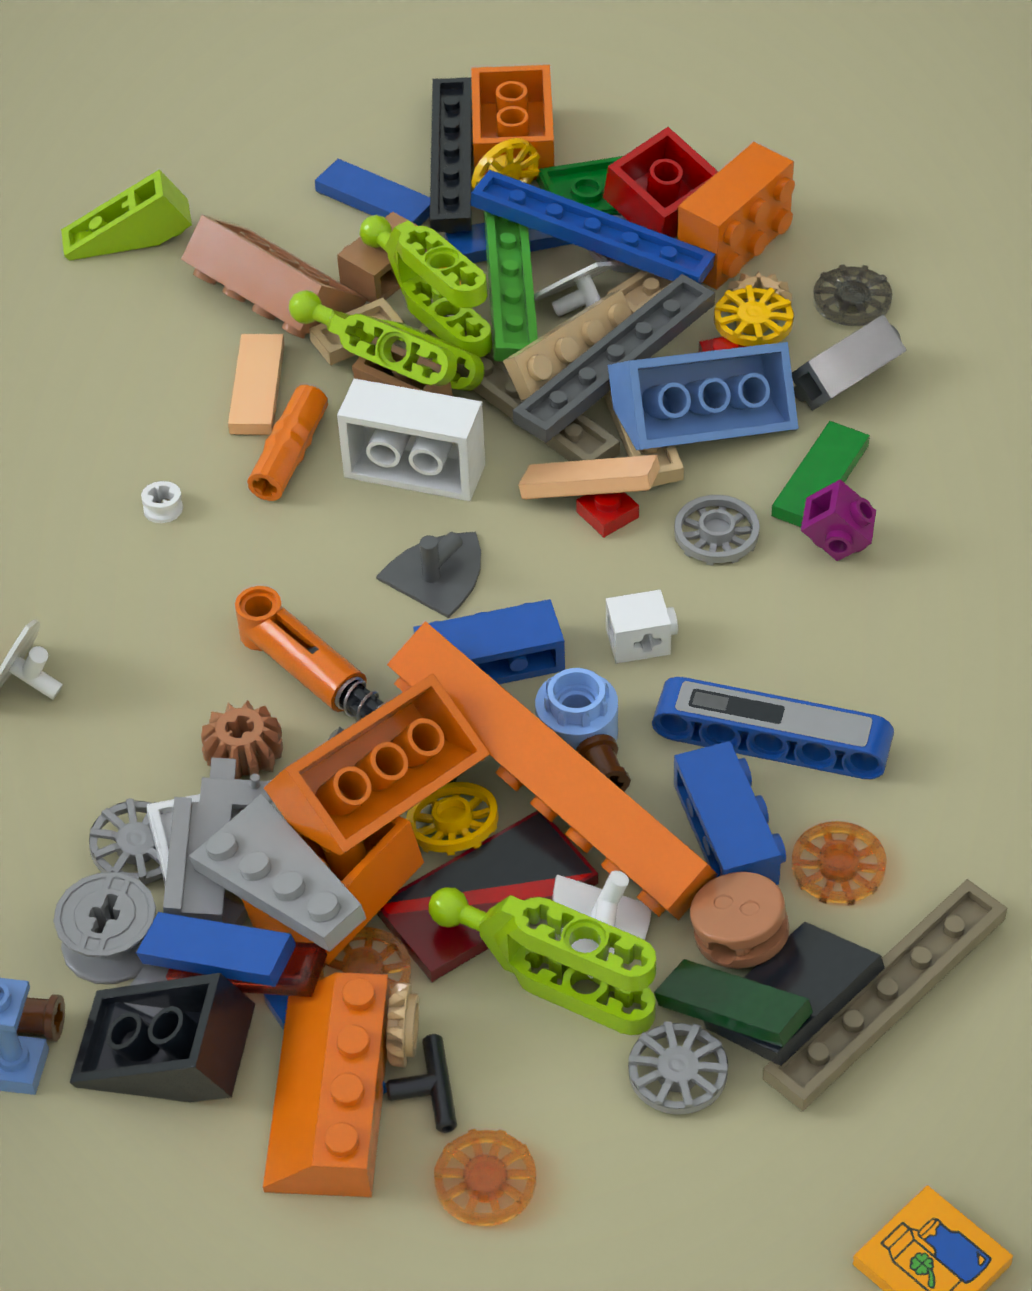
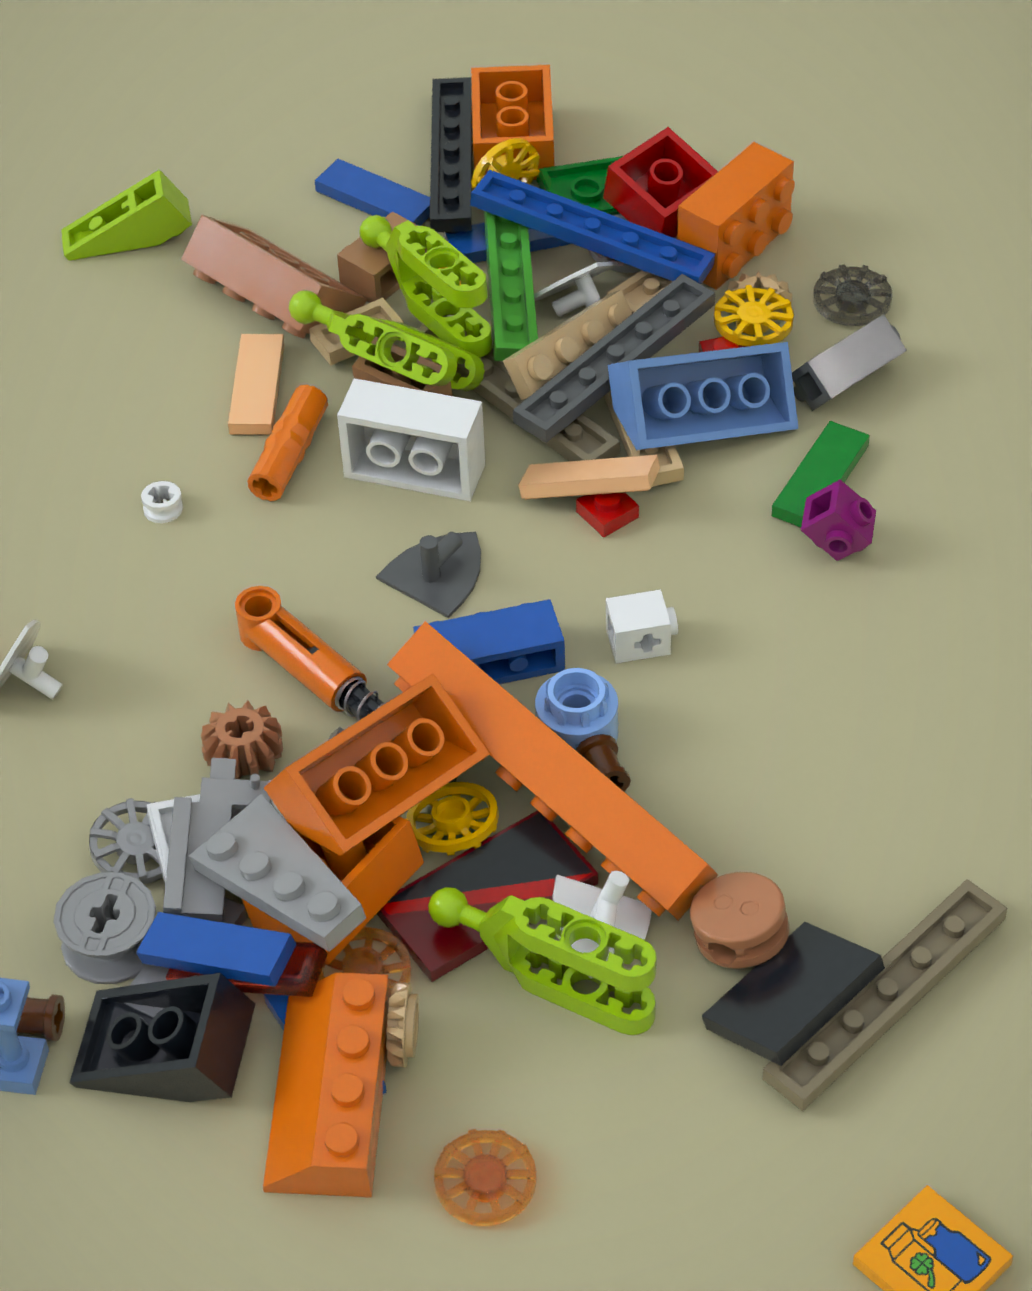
(433, 1083): black piece -> none
(678, 1068): light grey wheel -> none
(717, 529): light grey wheel -> none
(726, 813): blue brick -> none
(733, 1002): dark green tile -> none
(774, 727): blue beam -> none
(838, 862): clear orange wheel -> none

